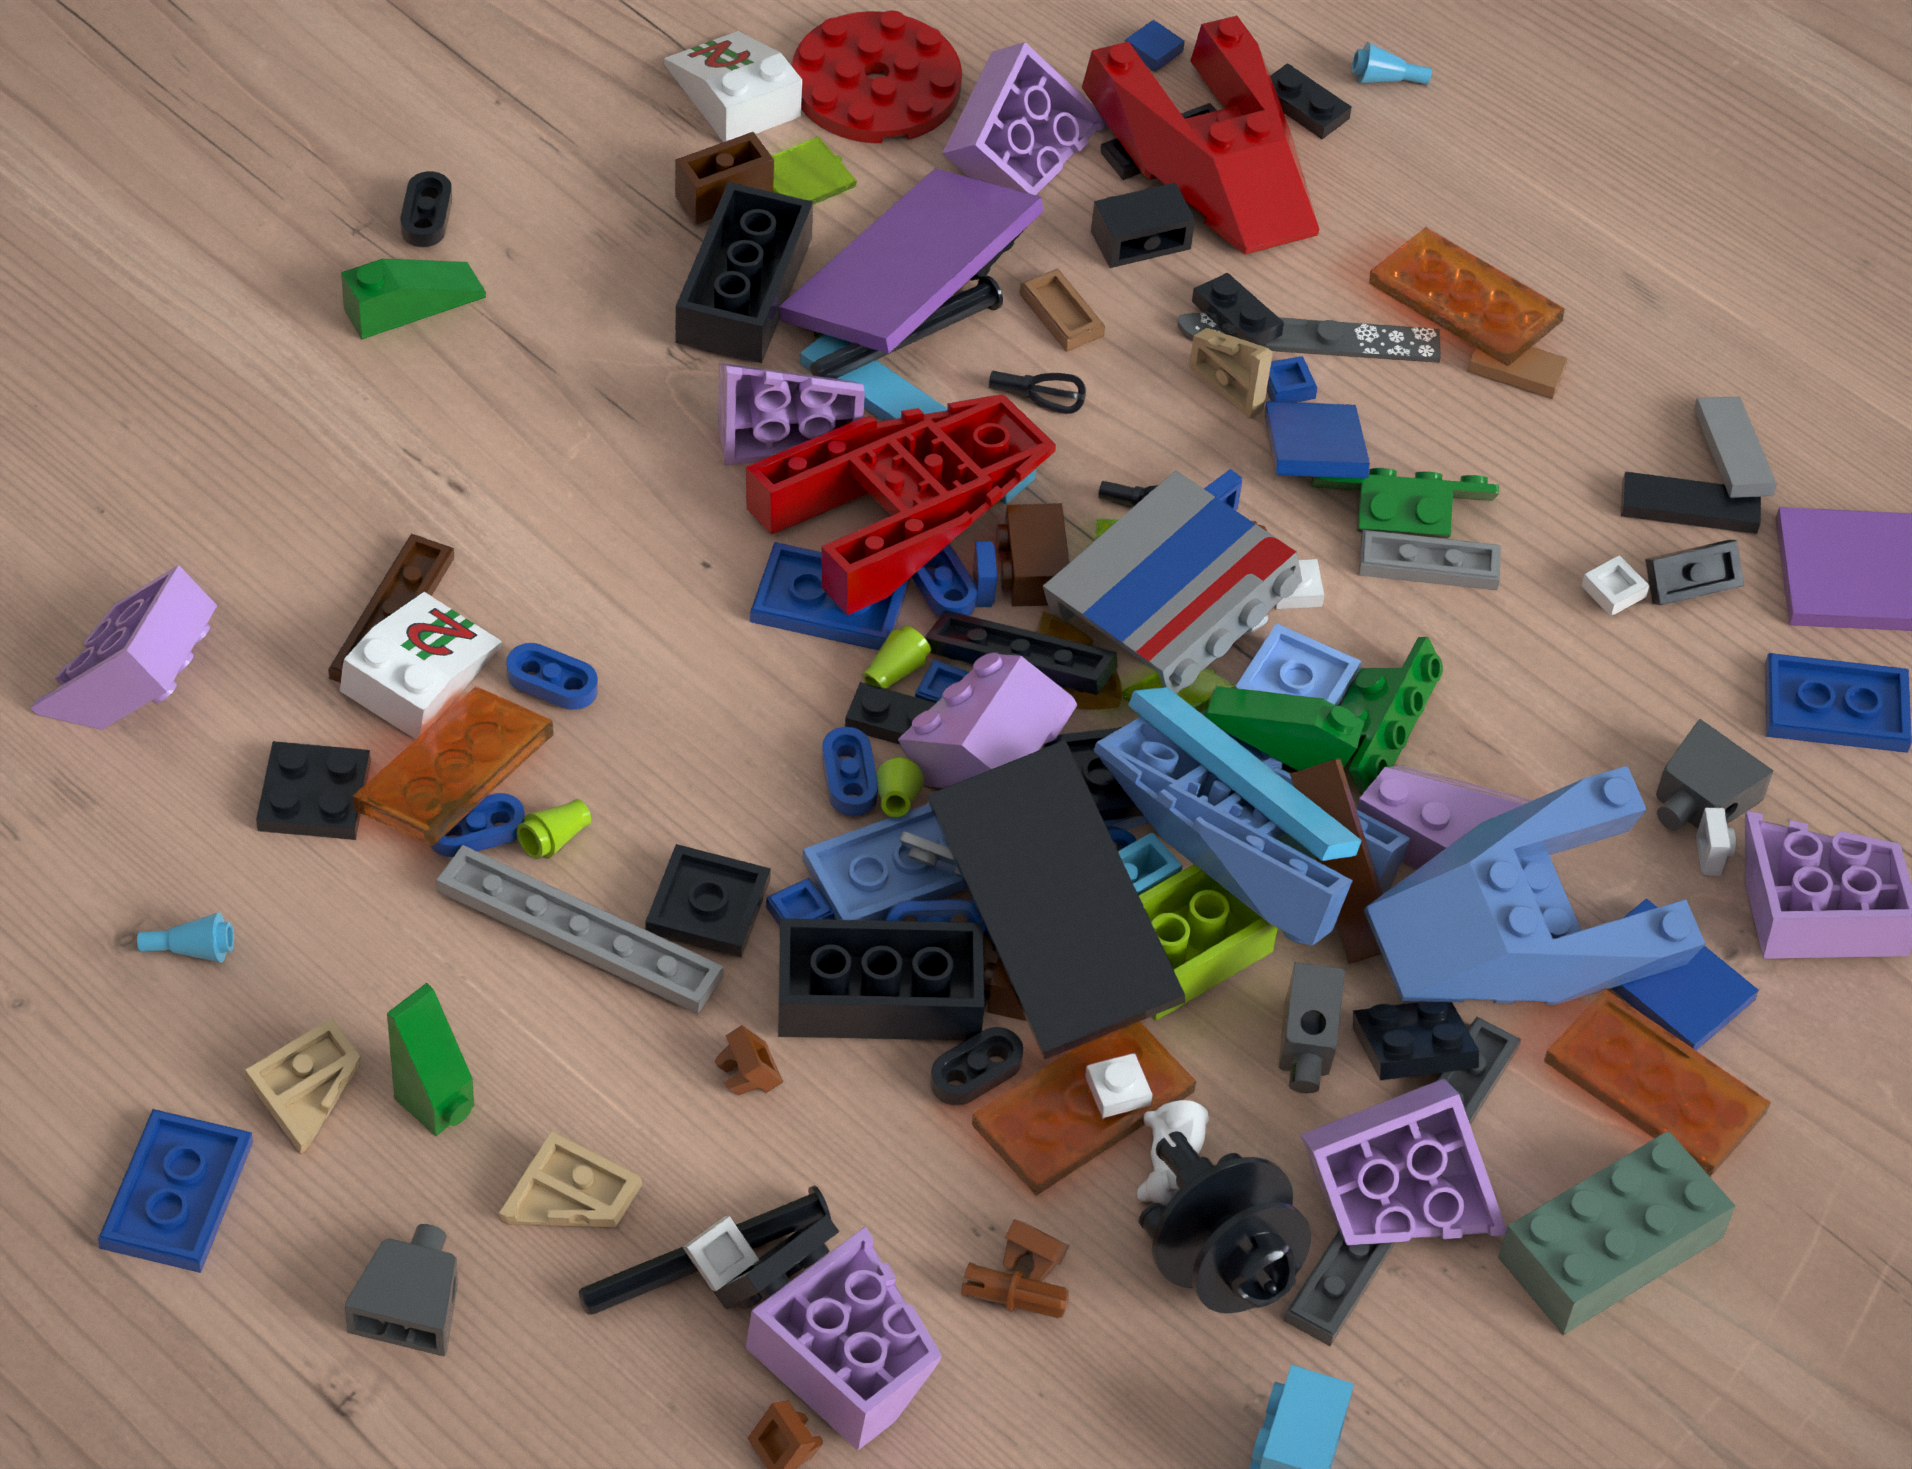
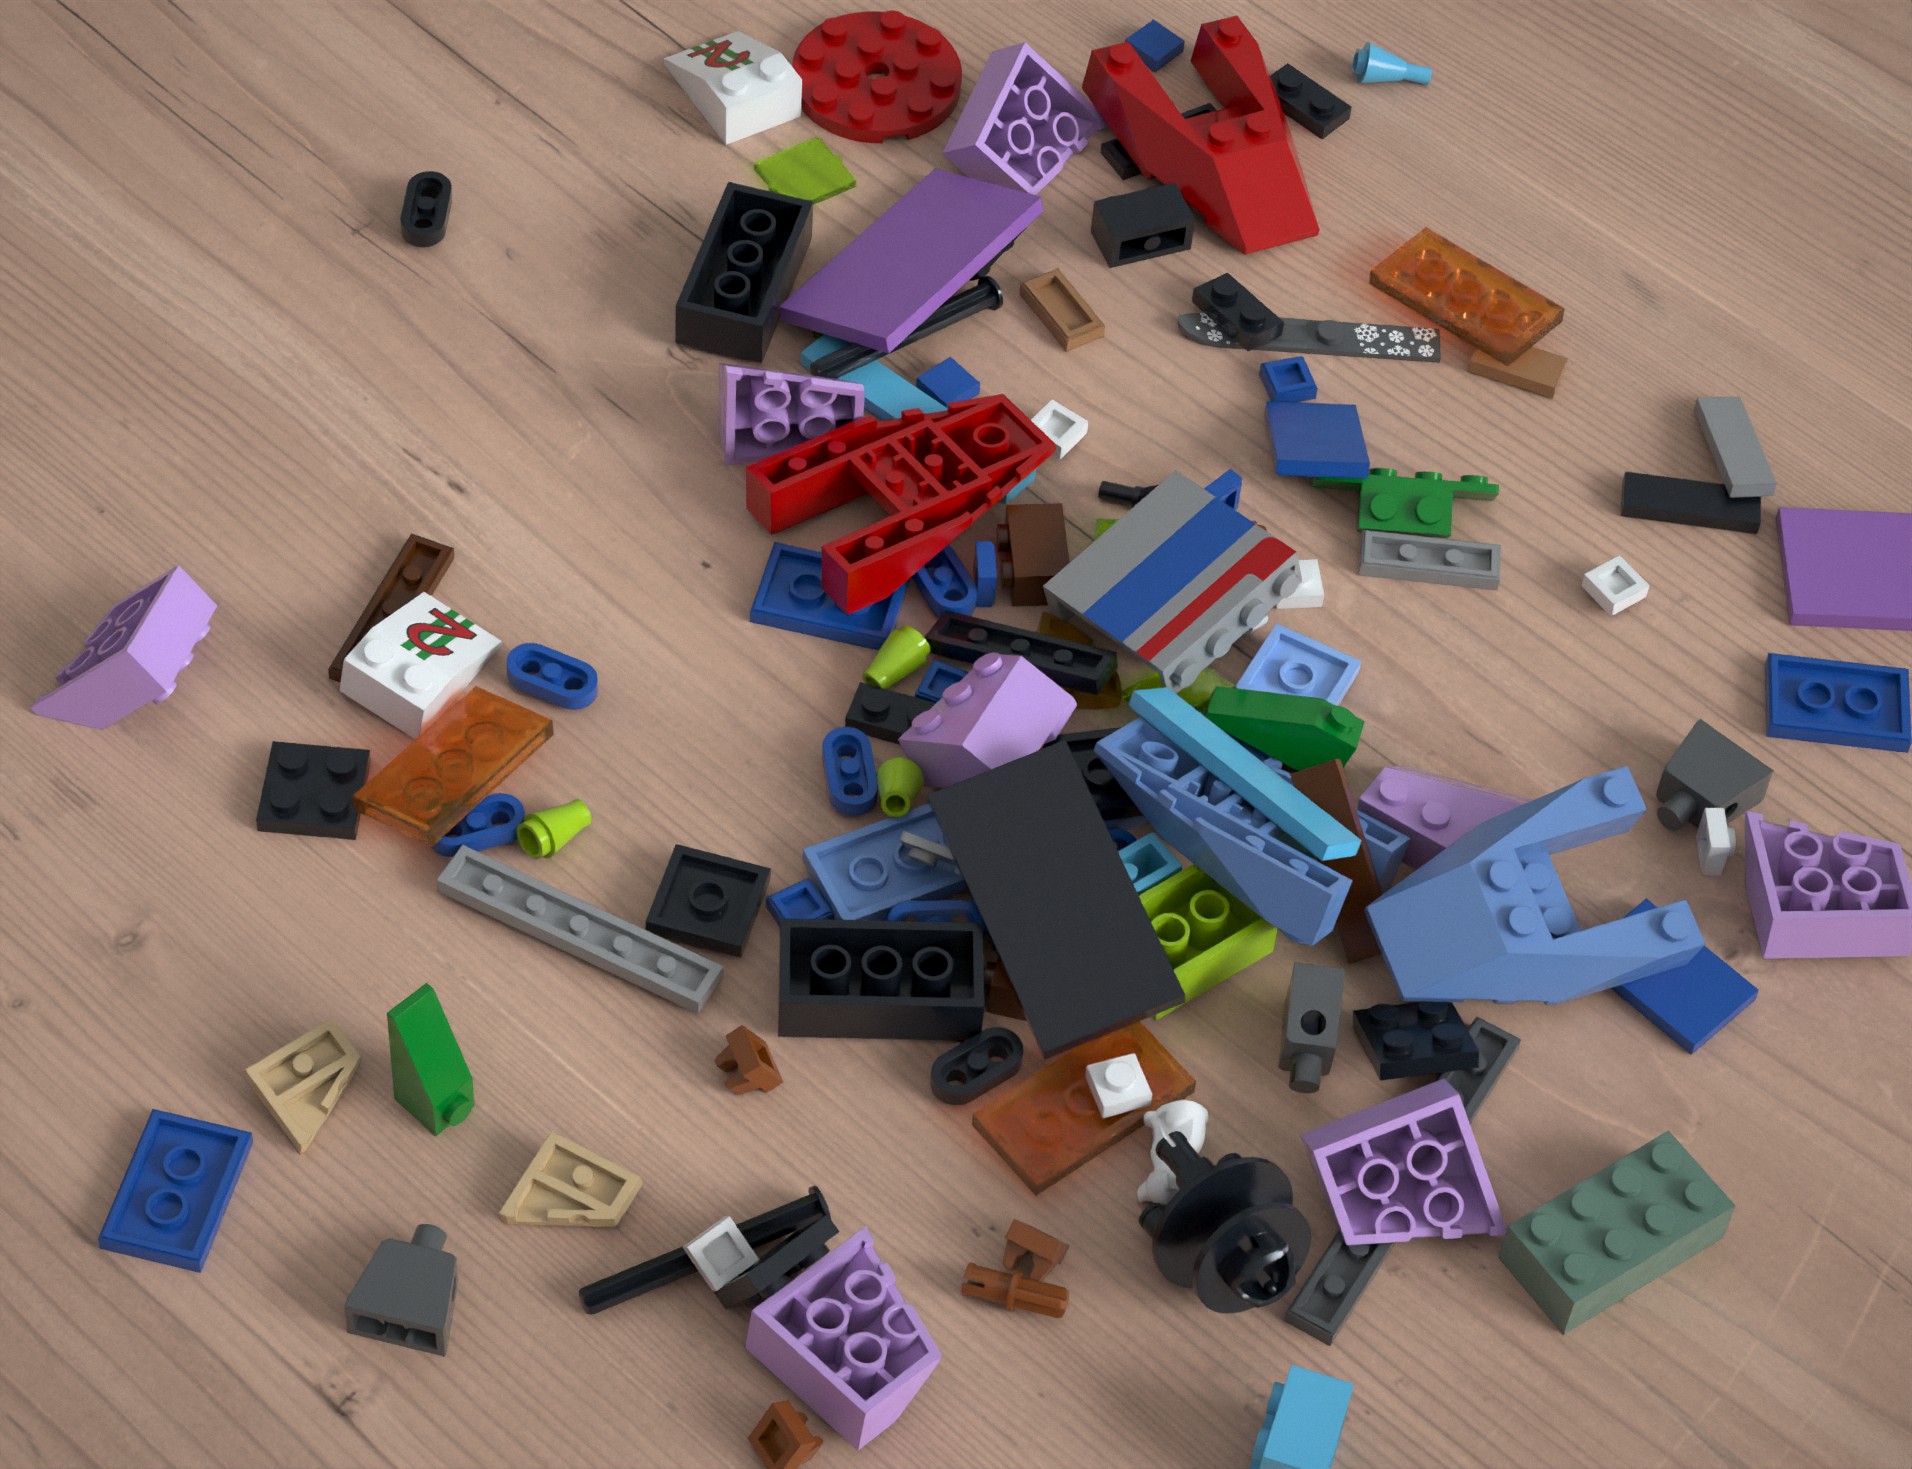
(201, 938): medium azure cone -> none
(404, 291): green slope -> none
(705, 174): reddish brown brick -> none
(948, 383): none -> blue tile
(1026, 387): black piece -> none
(1061, 426): none -> white plate
(1233, 368): tan wing -> none
(1390, 706): green bracket -> none
(1656, 1080): clear orange plate -> none
(1694, 572): plate -> none

